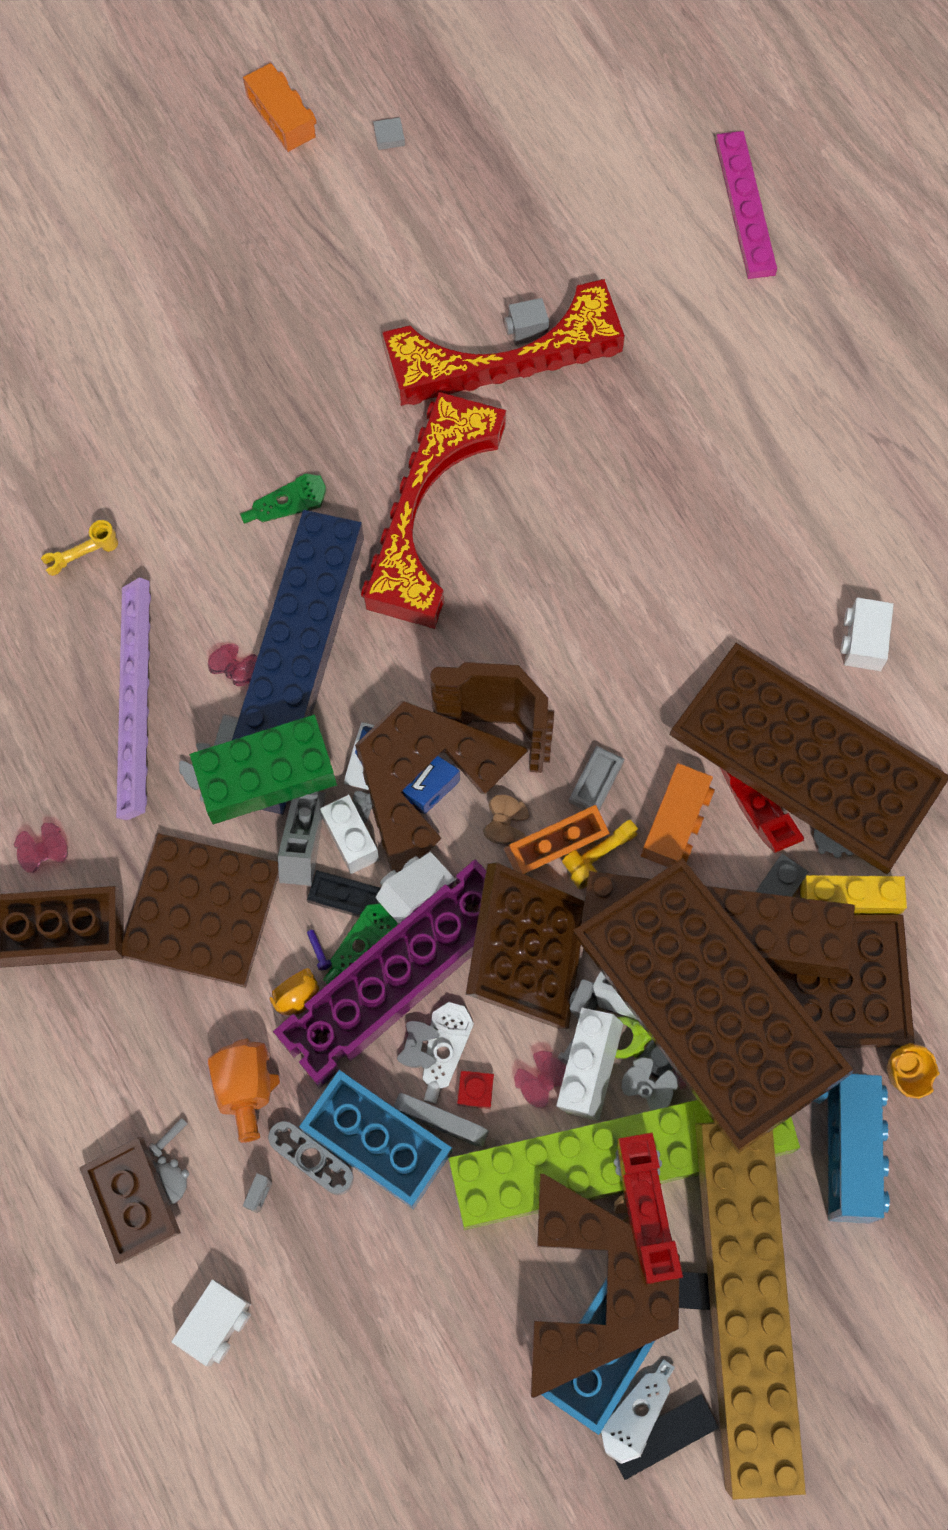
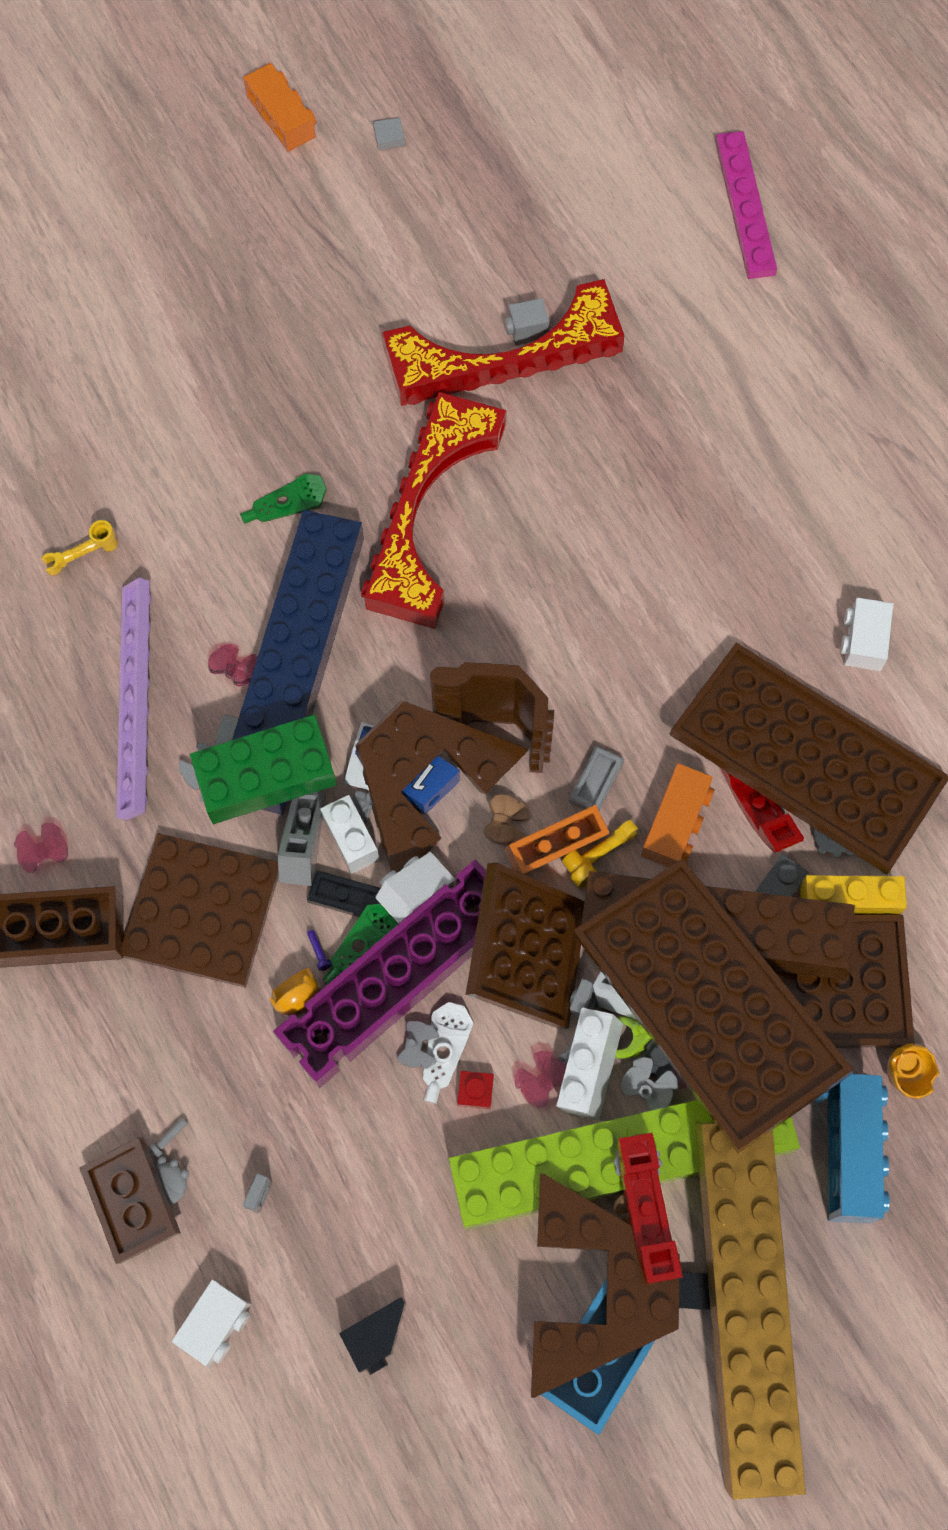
(242, 1083): orange piece -> none
(296, 1135): light grey beam -> none
(374, 1337): none -> black slope
(376, 1139): dark azure brick -> none
(441, 1120): light grey beam -> none
(629, 1423): white piece -> none
(672, 1433): black tile -> none

